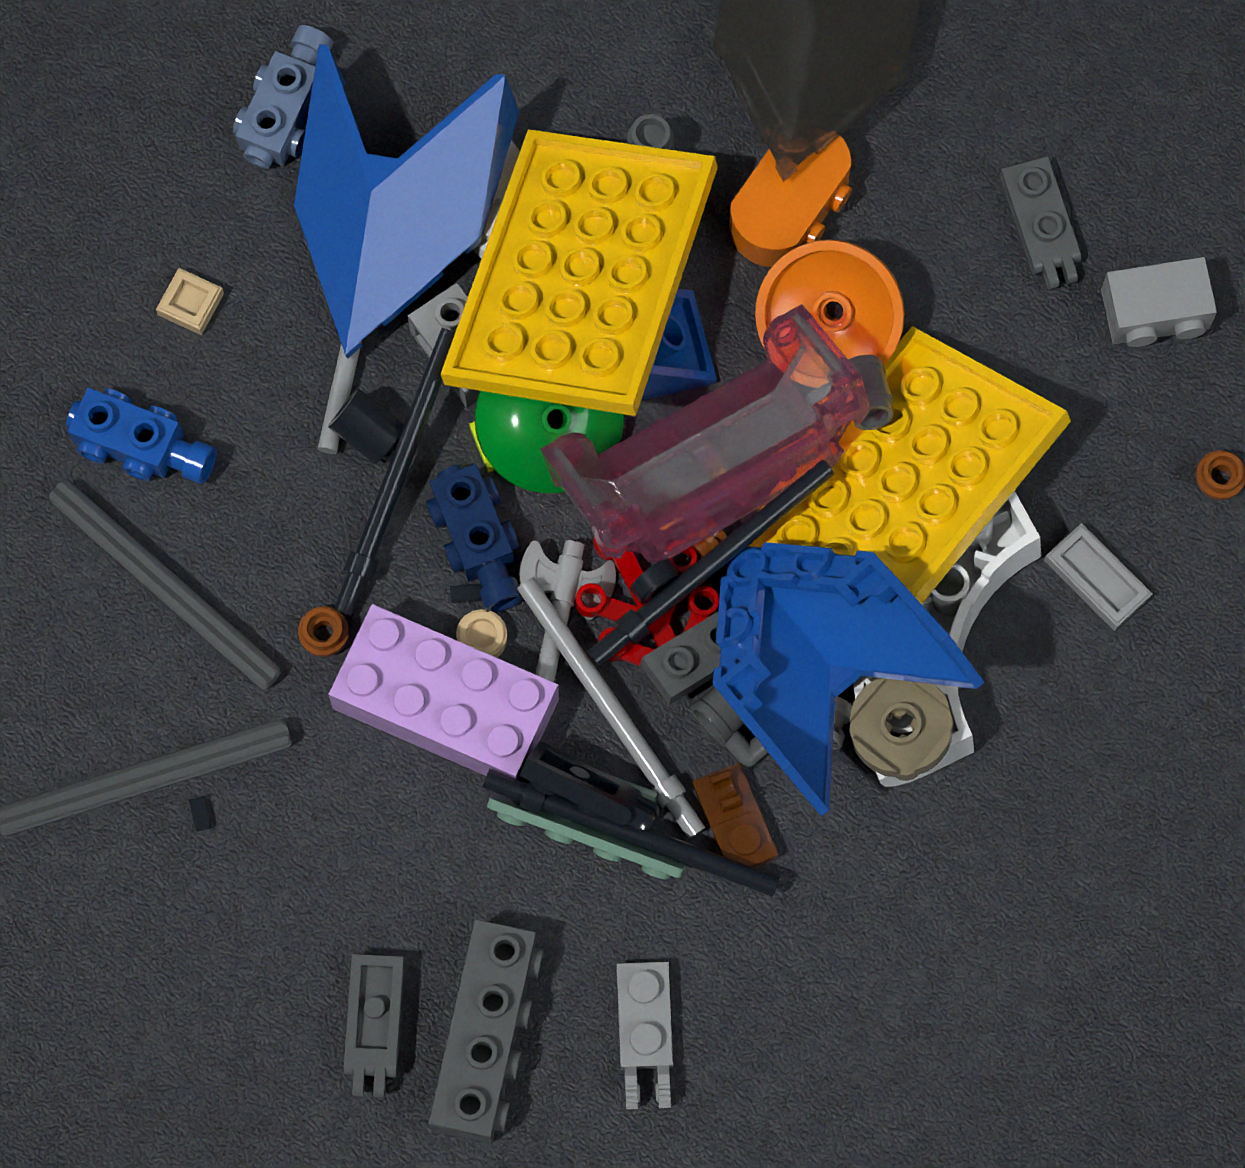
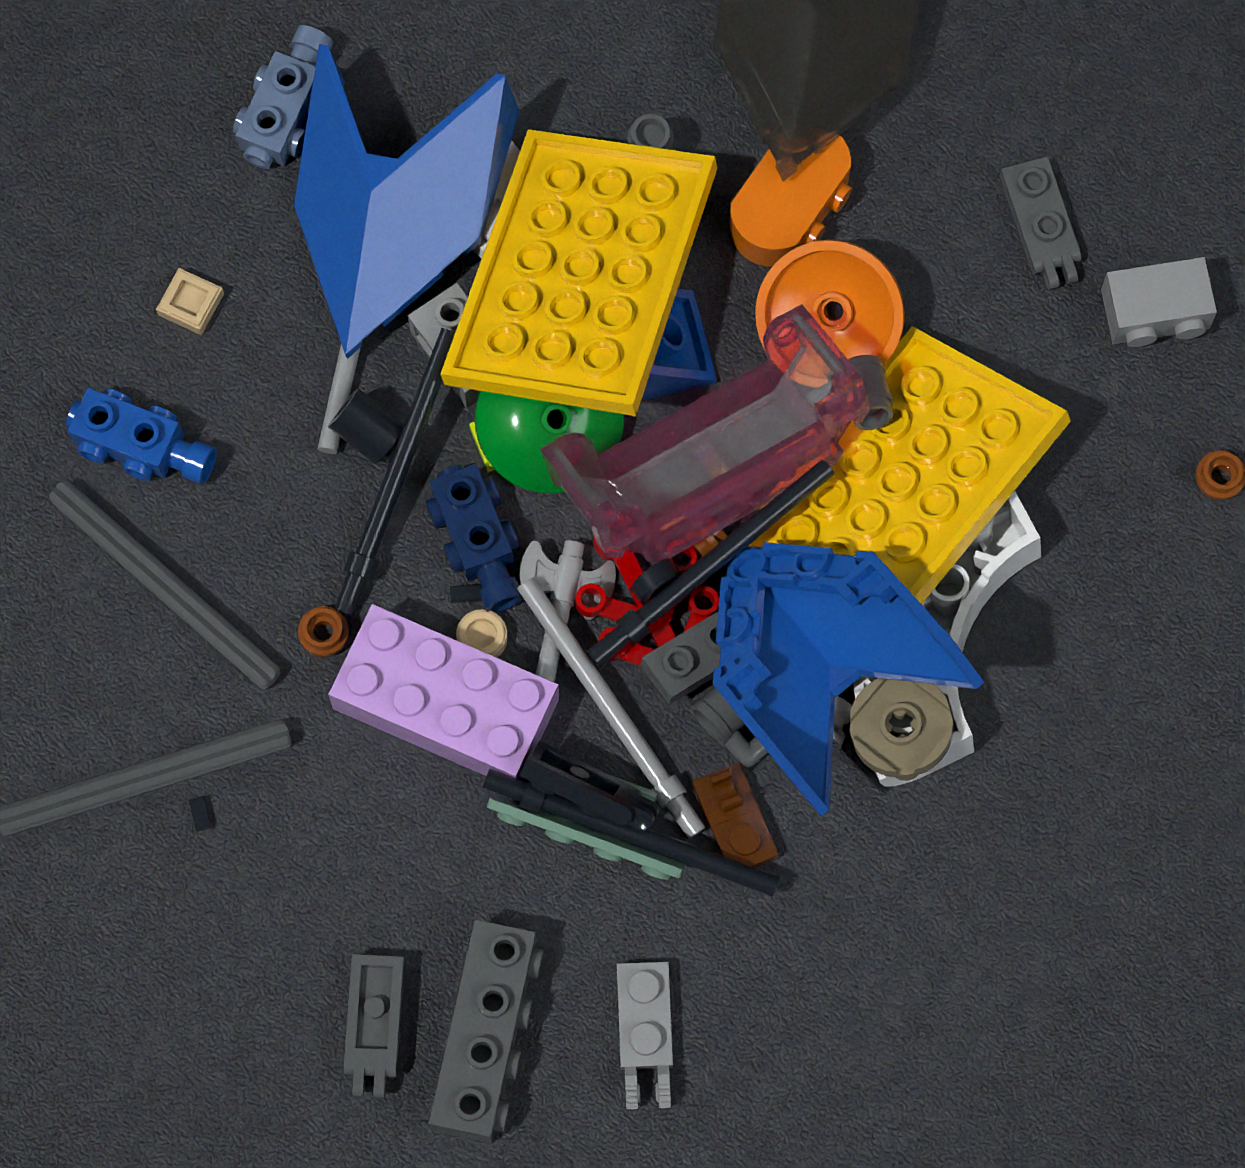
(1098, 577): light grey tile -> none

